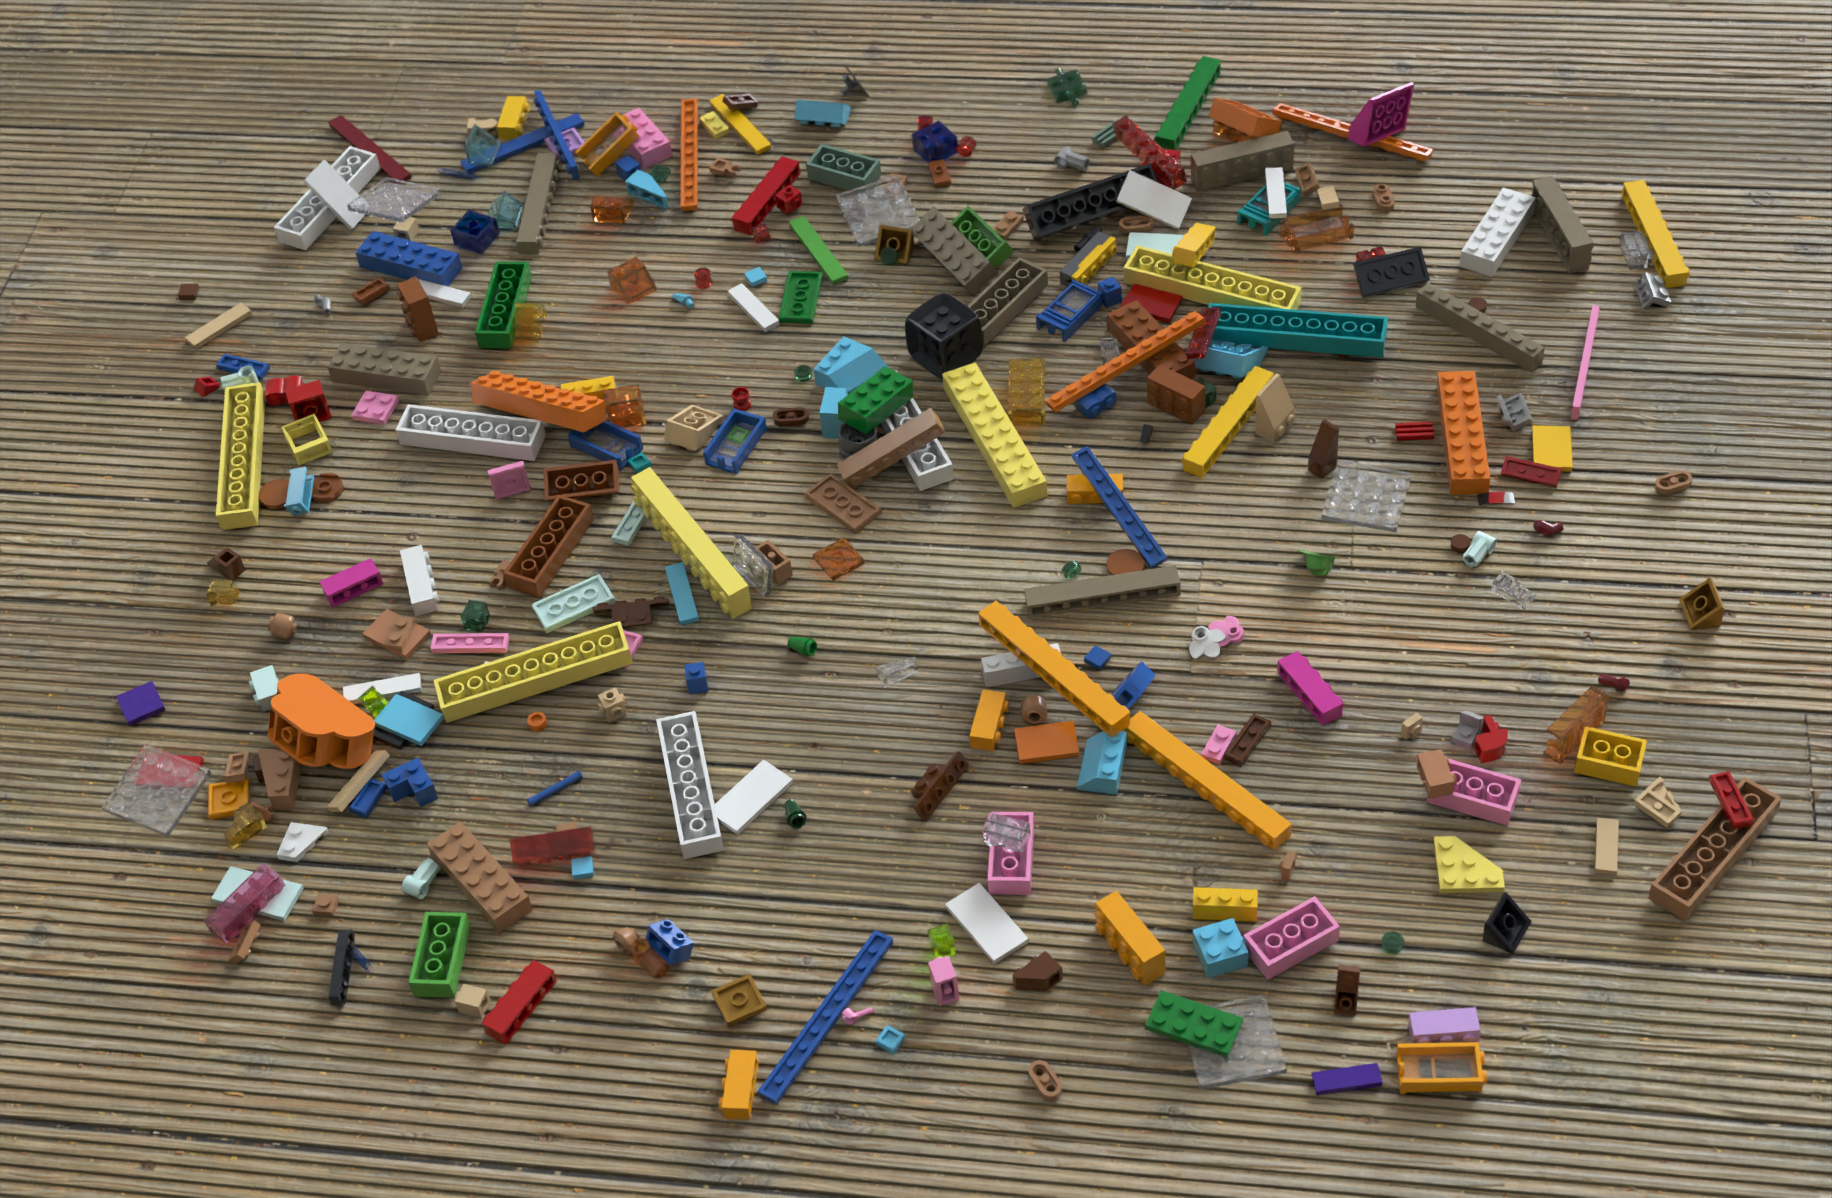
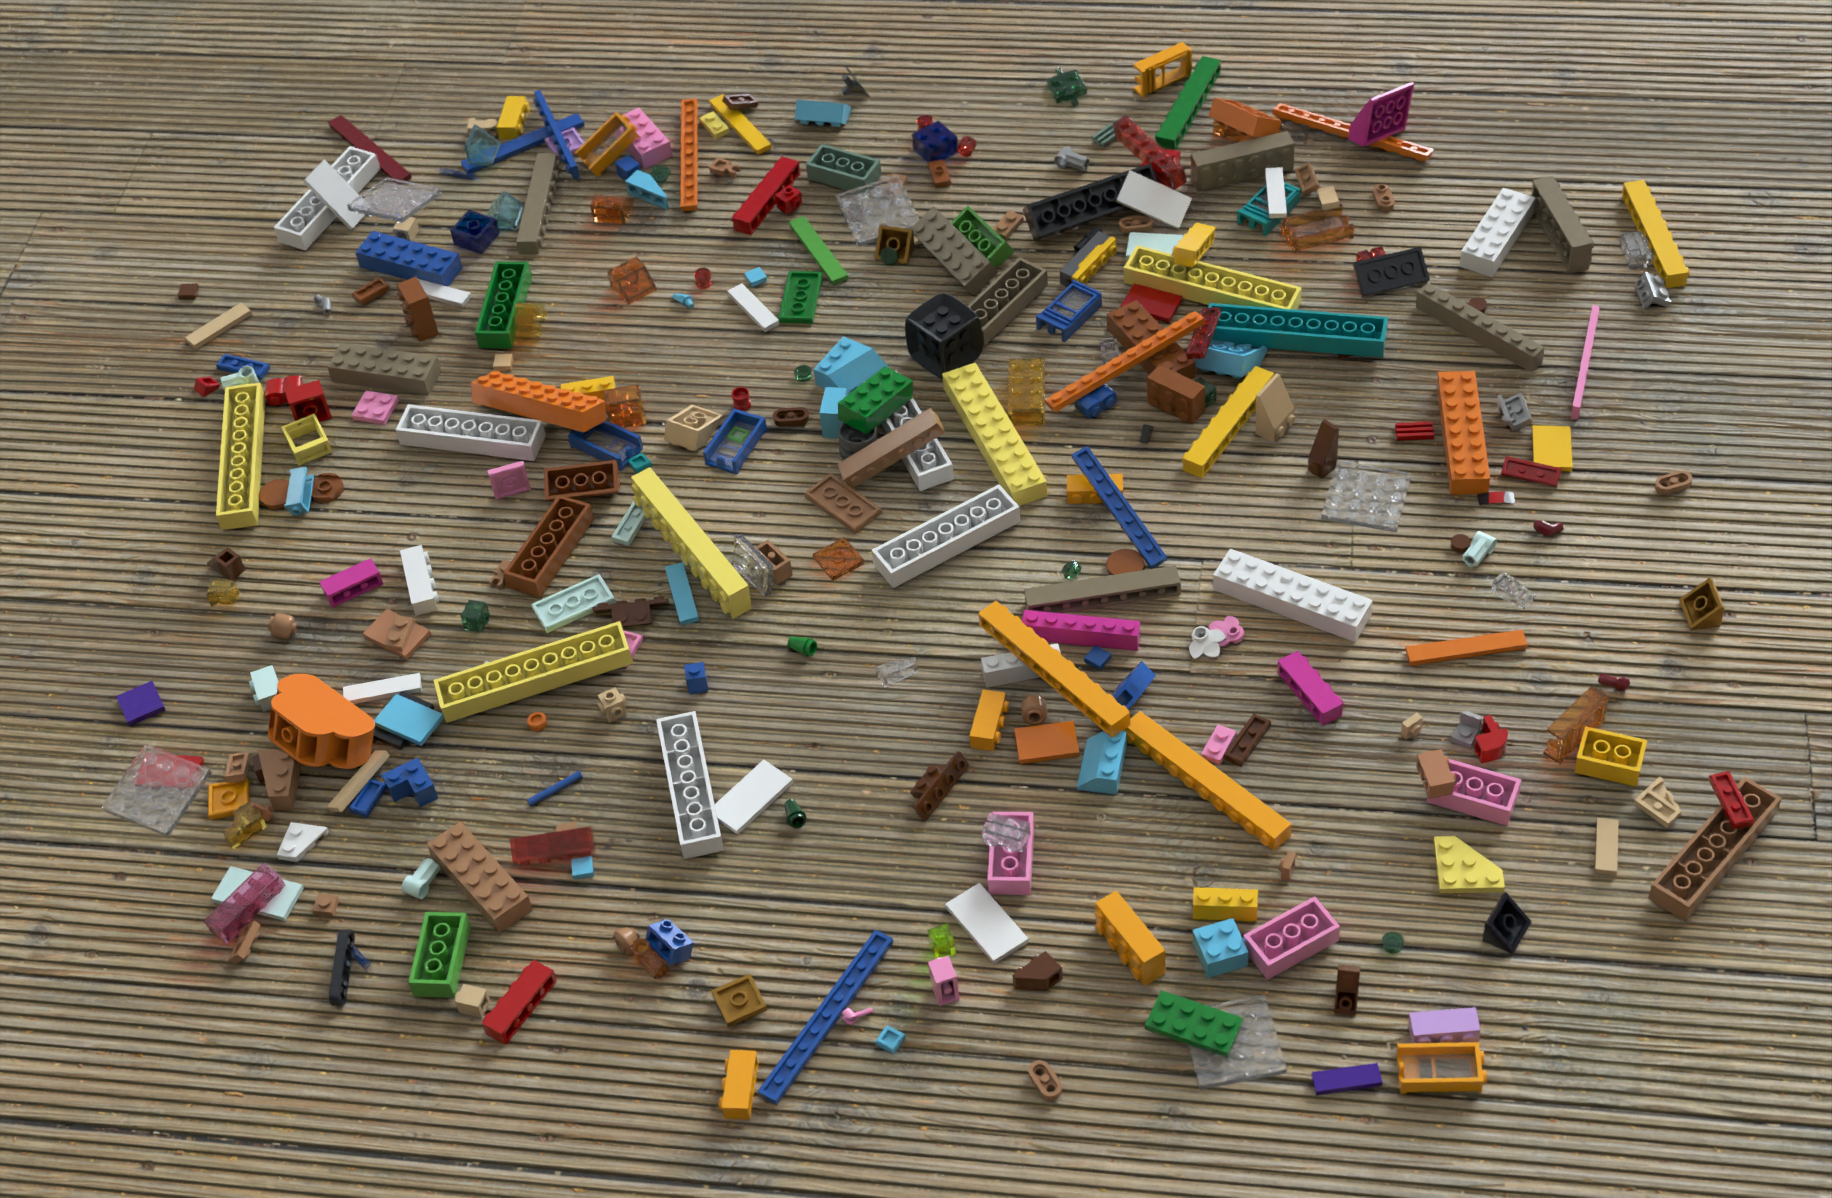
(373, 701): clear neon green brick -> none
(470, 643): bright pink plate -> none
(503, 362): none -> tan tile
(760, 233): clear red wheel -> none
(946, 536): none -> white brick
(1084, 630): none -> dark pink brick
(1110, 292): blue brick -> none
(1163, 69): none -> light orange door
(1292, 595): none -> white brick
(1317, 563): bright green piece -> none
(1466, 647): none -> orange tile

